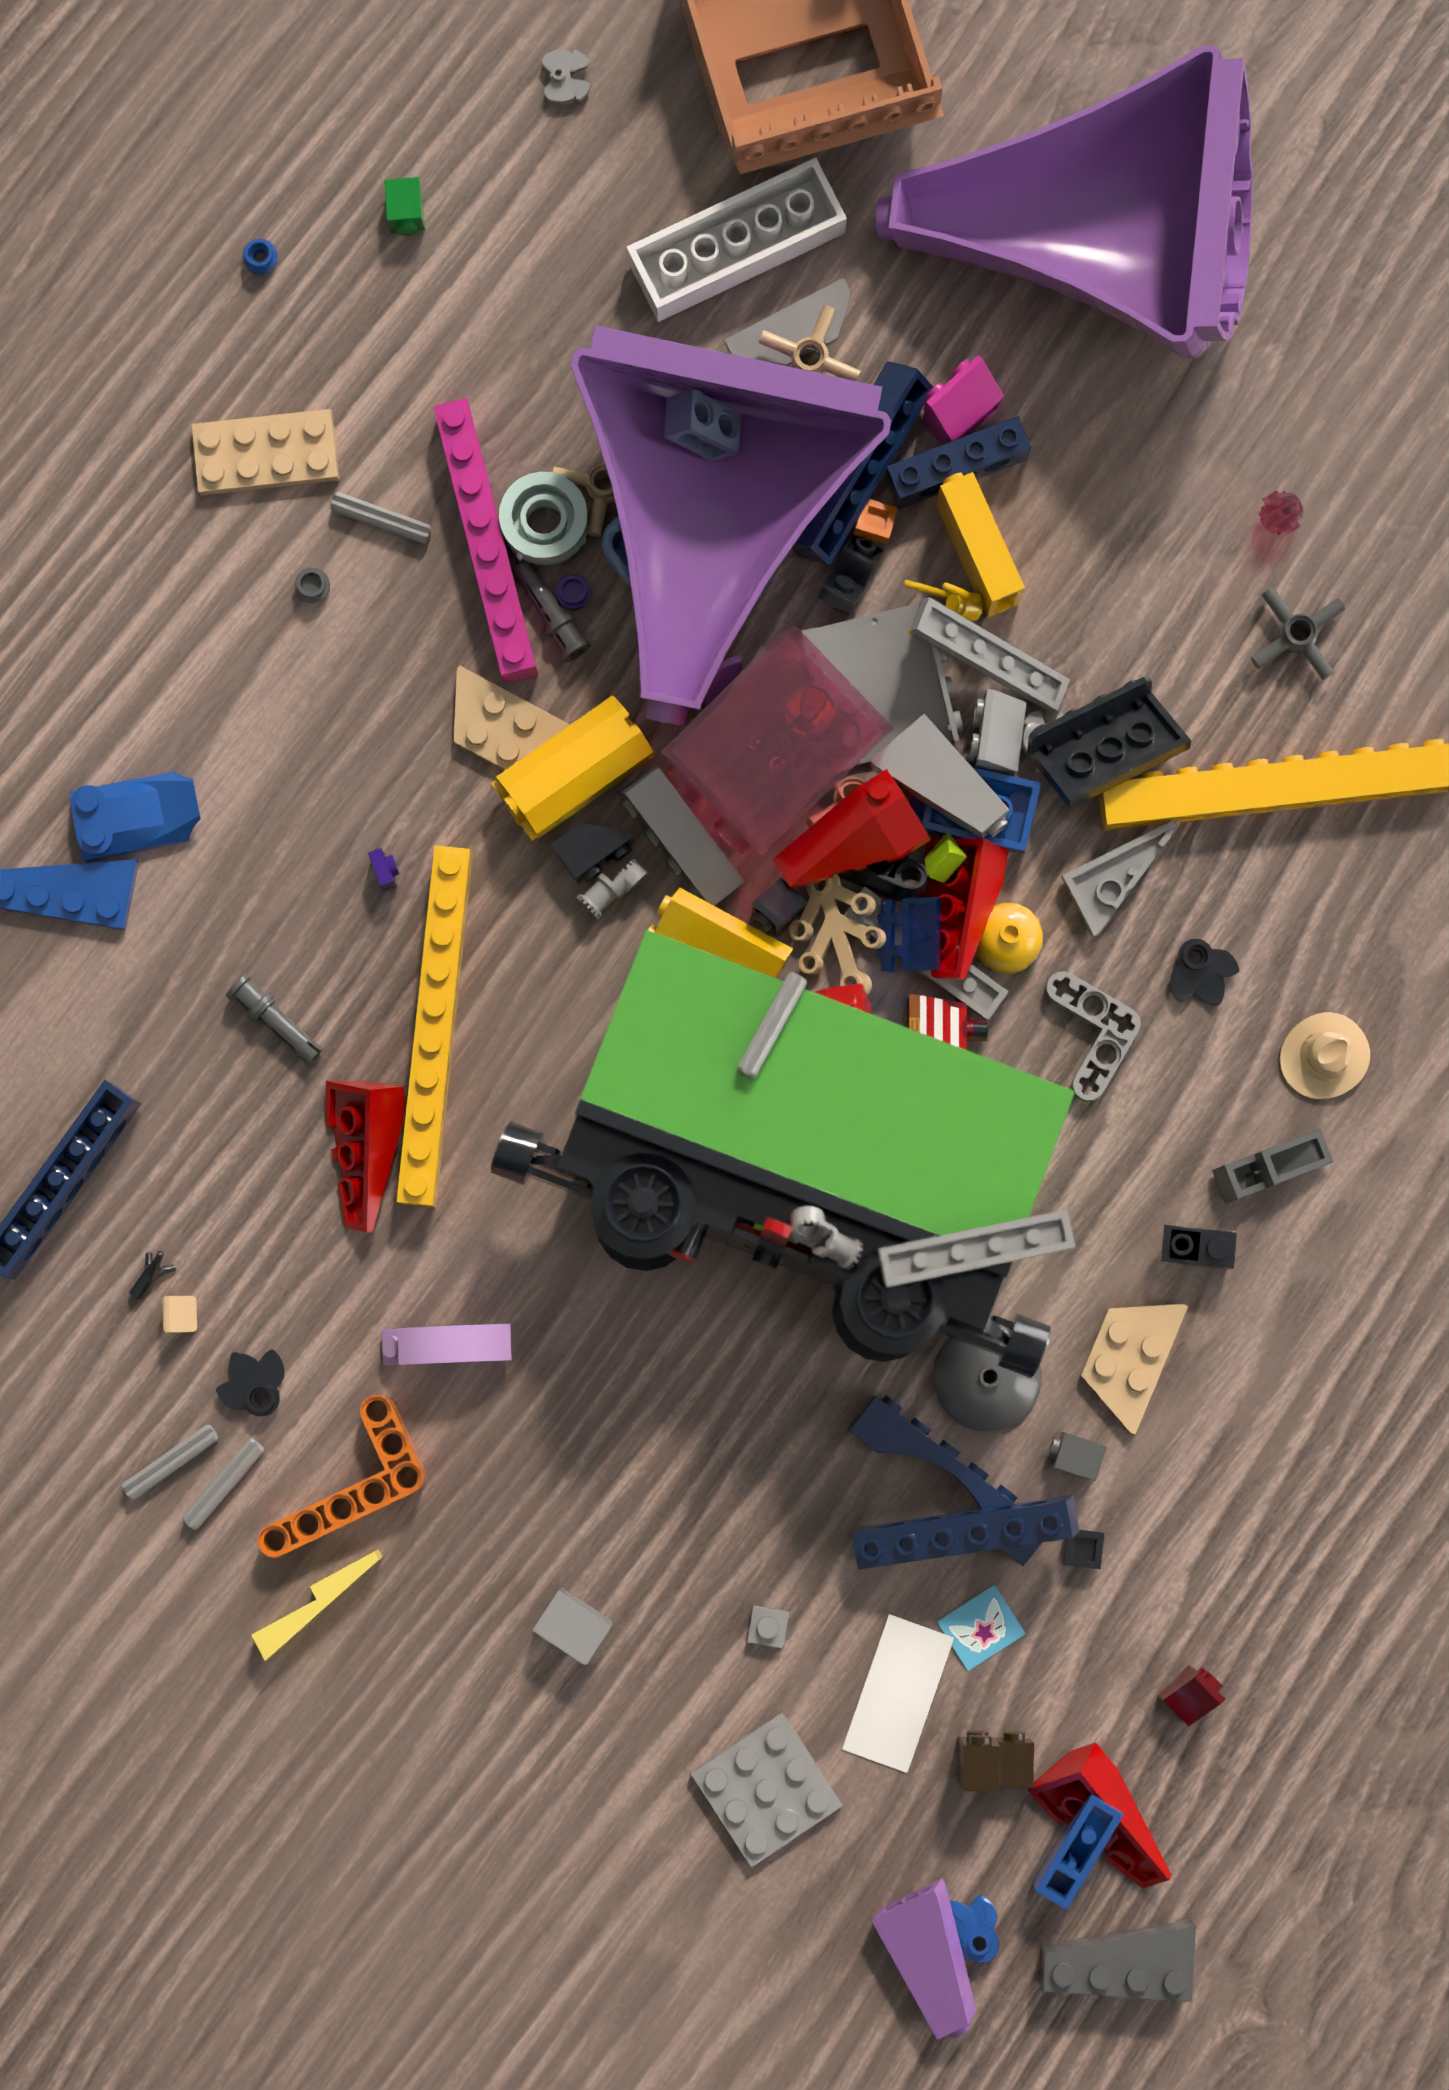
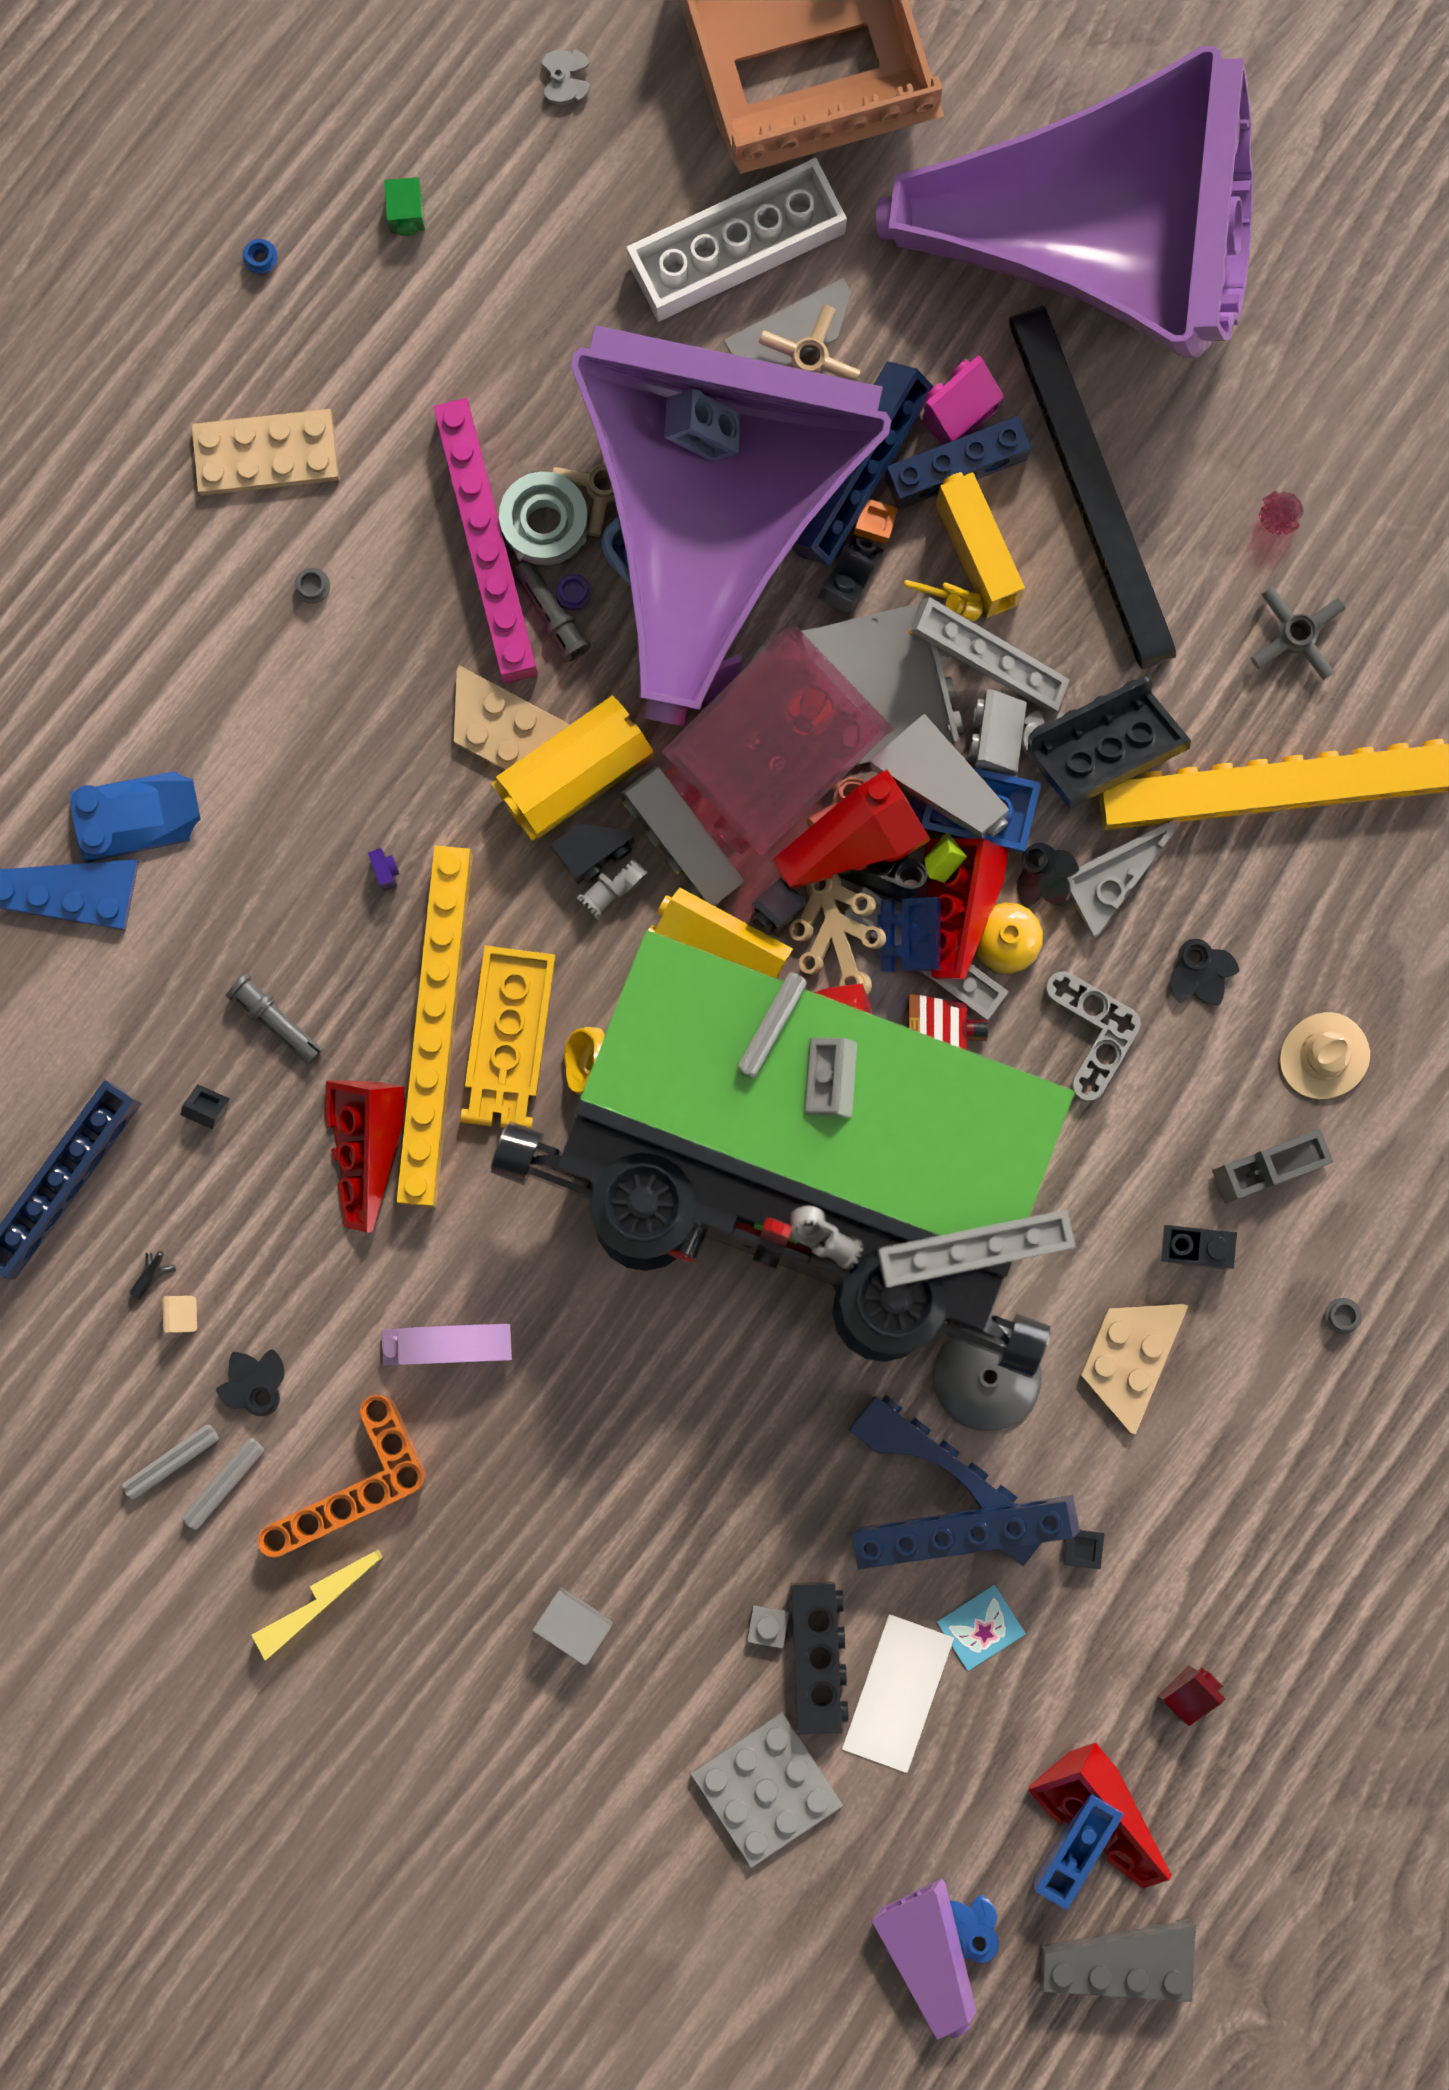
(204, 1106): none -> black plate
(380, 518): light grey axle -> none
(508, 1035): none -> yellow hinge
(580, 1055): none -> yellow hat
(811, 1716): none -> black brick
(831, 1077): none -> light grey slope
(995, 1762): dark brown brick -> none
(1049, 879): none -> black plate
(1076, 1455): dark grey brick -> none
(1092, 487): none -> black beam
(1342, 1315): none -> dark grey plate

